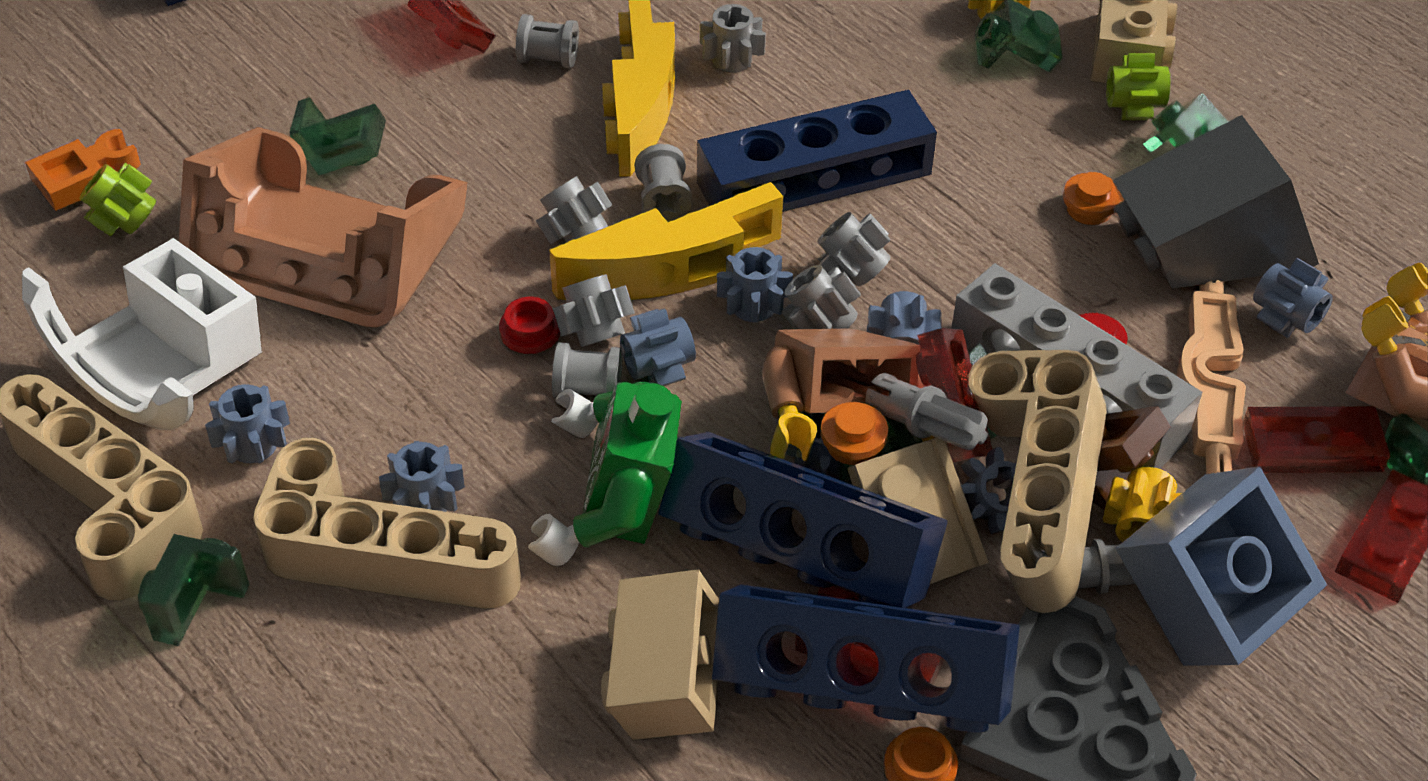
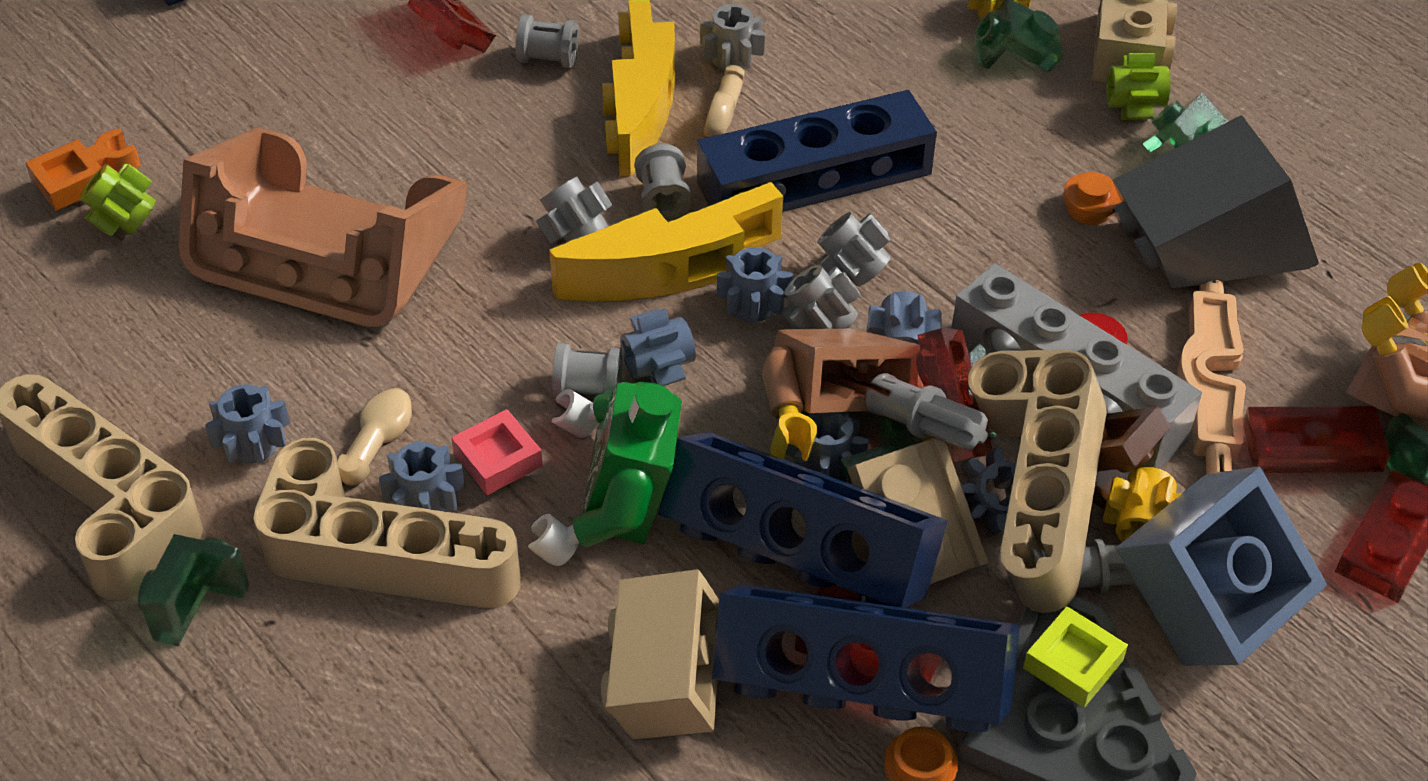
(170, 342): white piece -> none
(338, 140): clear green bracket -> none
(381, 422): none -> tan piece
(497, 452): none -> coral plate
(529, 325): red plate -> none
(593, 310): light grey gear -> none
(724, 101): none -> tan piece
(854, 432): orange plate -> none
(1075, 656): none -> neon yellow plate
(1292, 297): sand blue gear -> none

